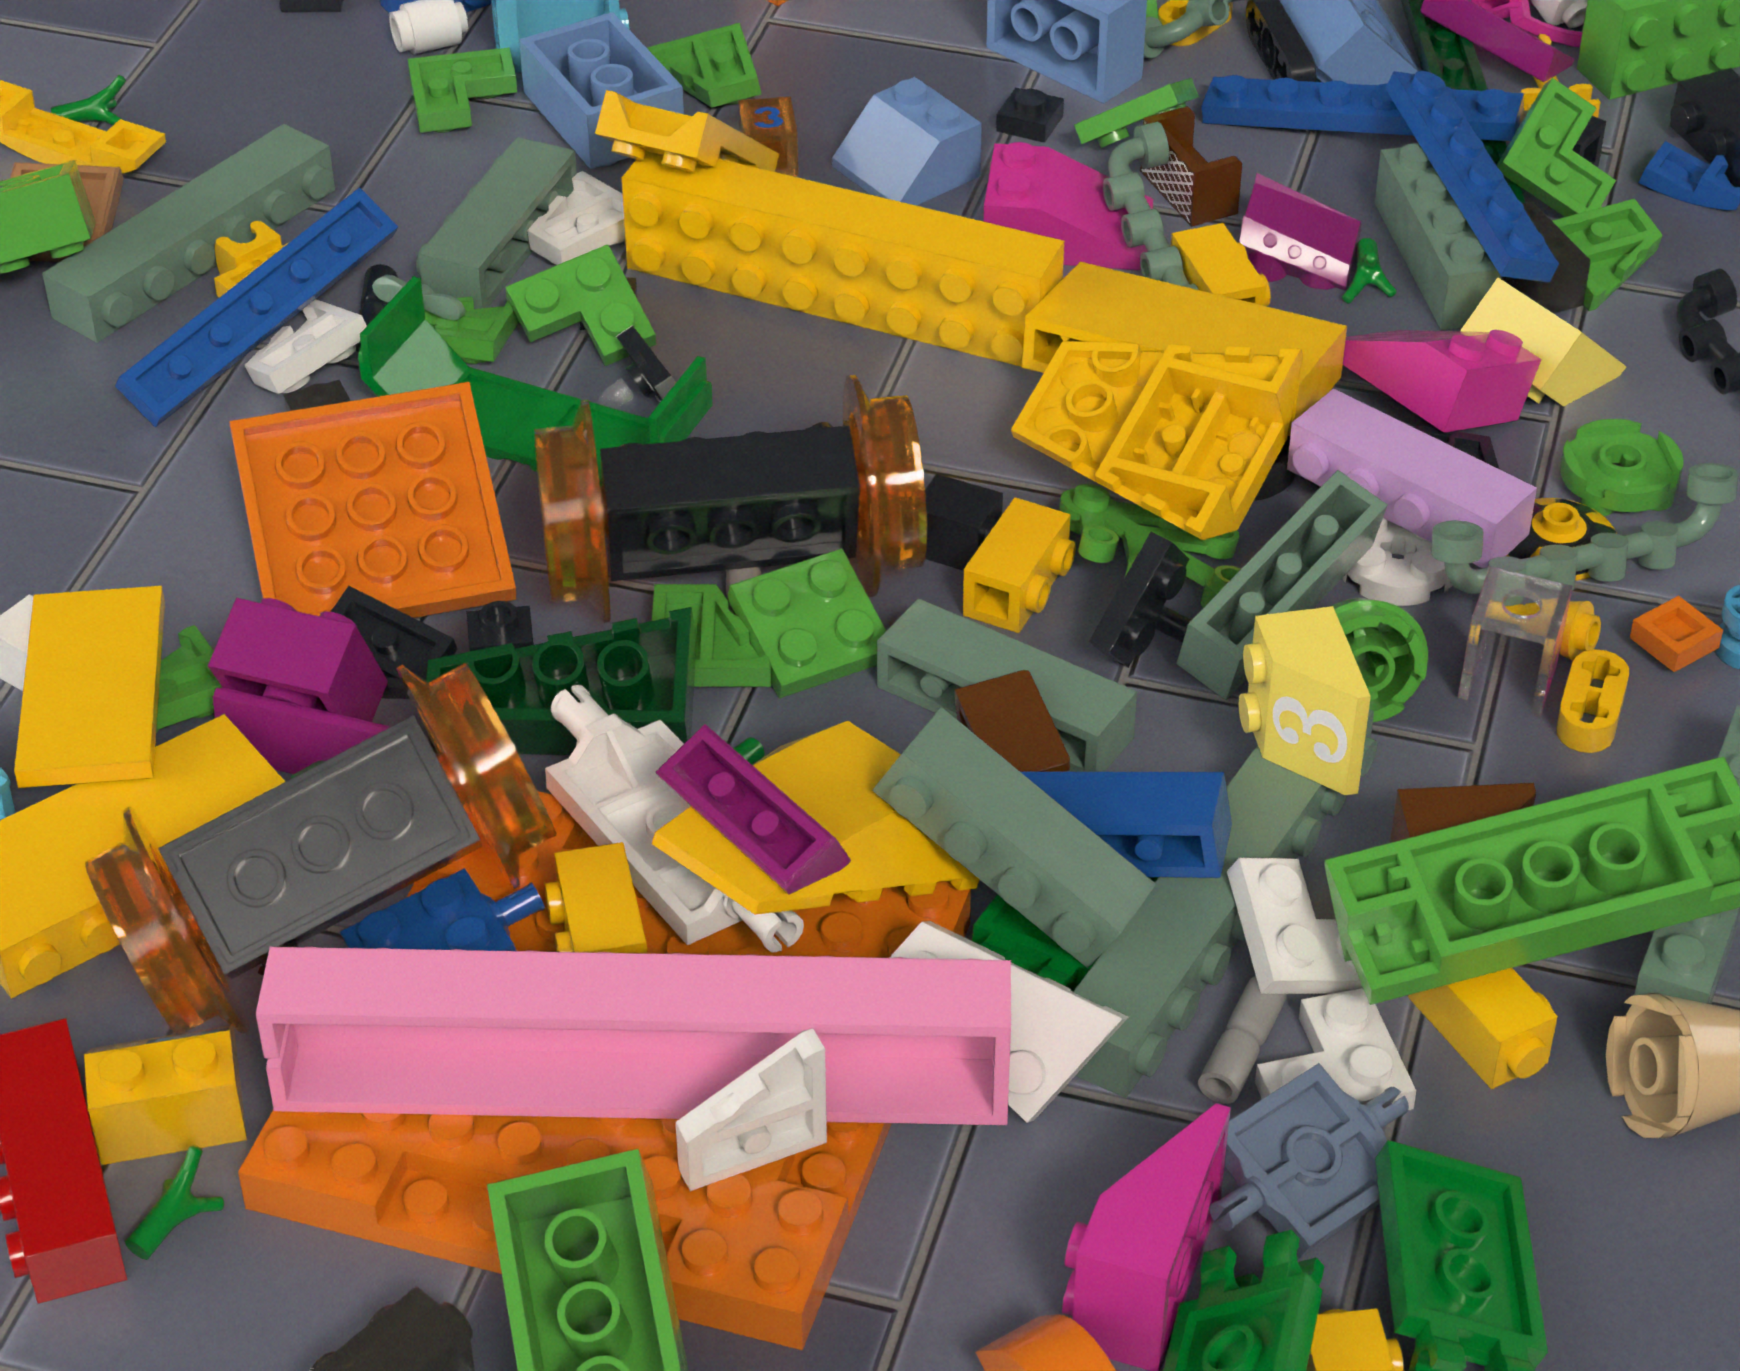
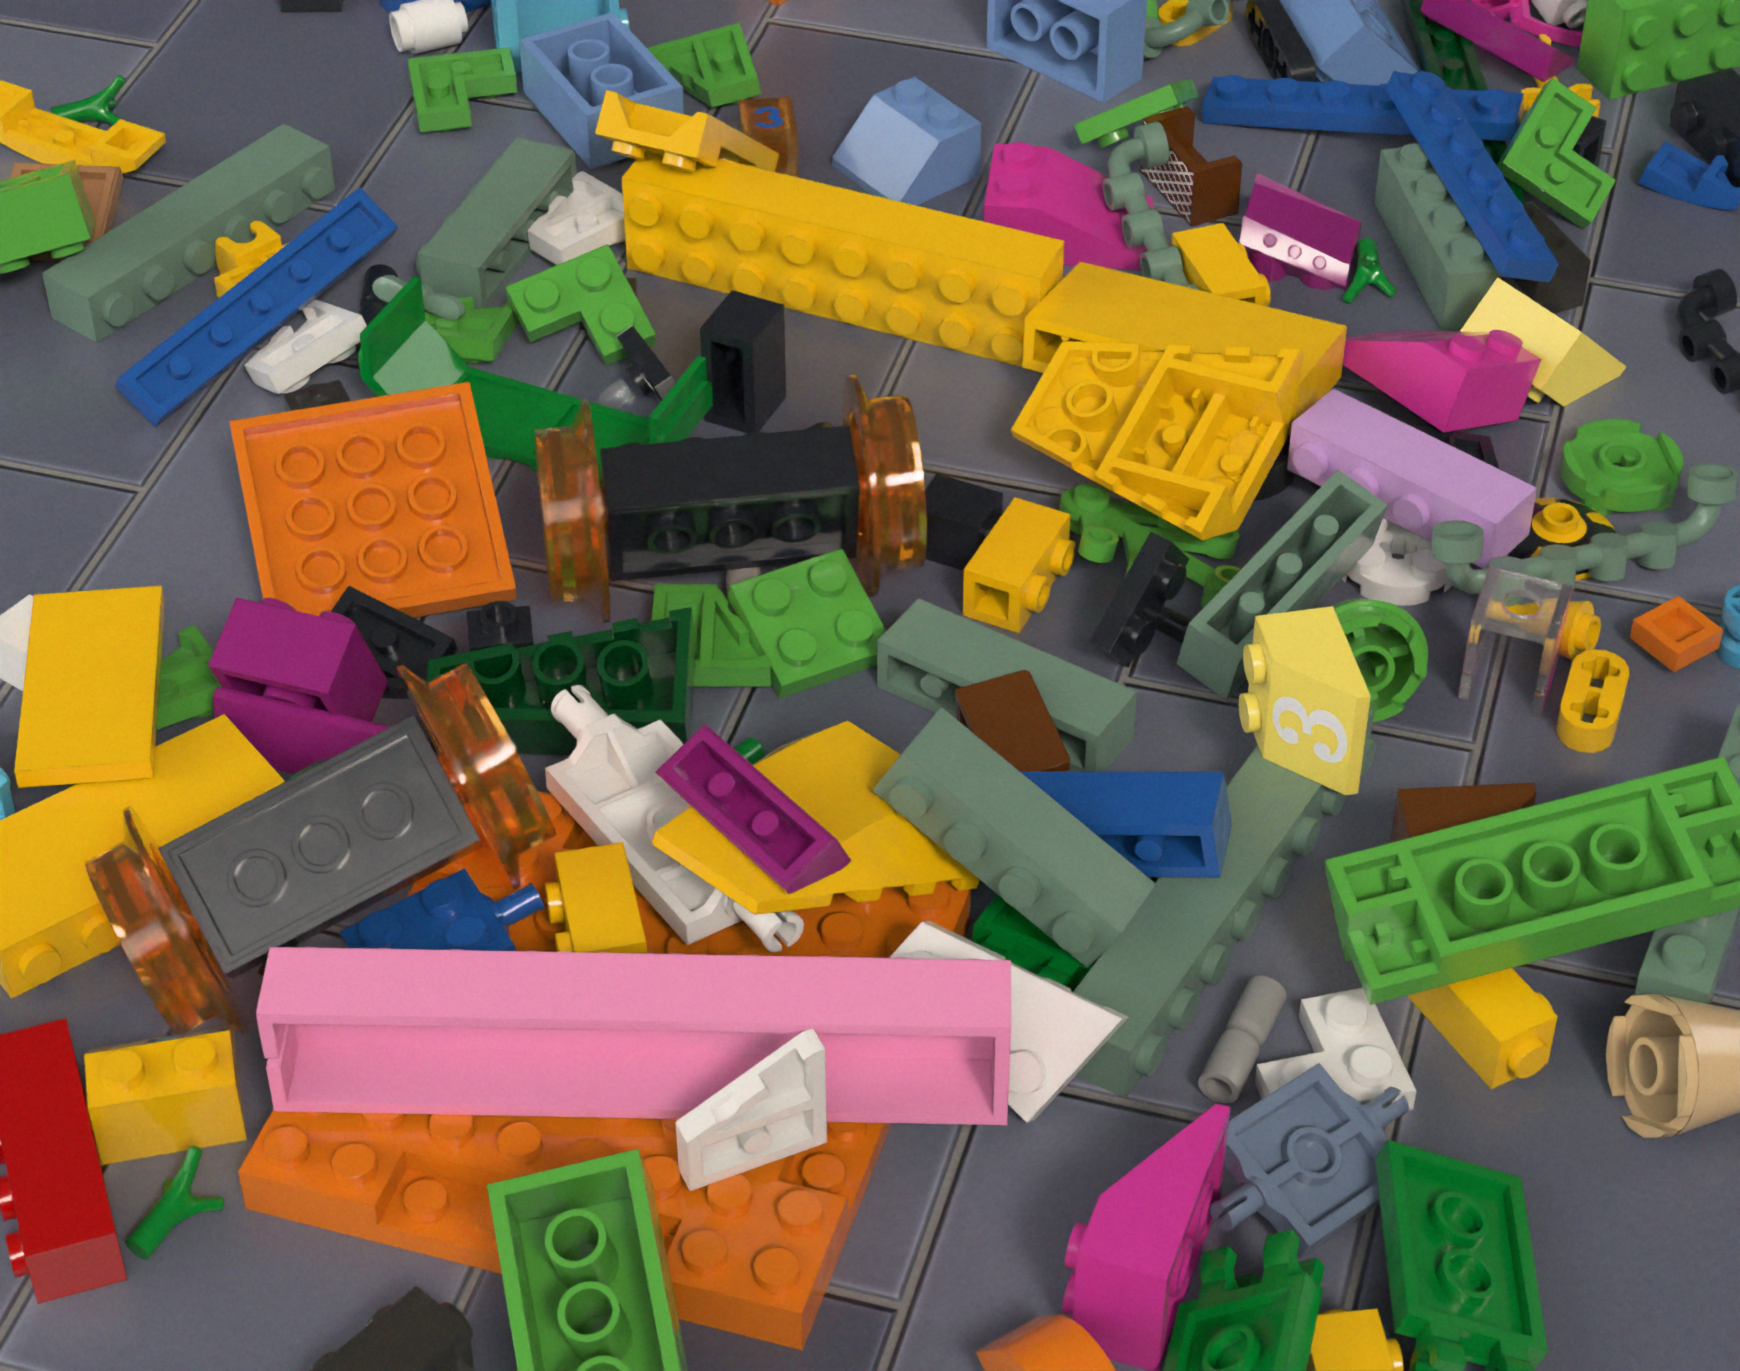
(744, 361): none -> black brick
(1030, 114): black plate -> none
(1284, 938): white plate -> none
(1616, 242): bright green wing -> none

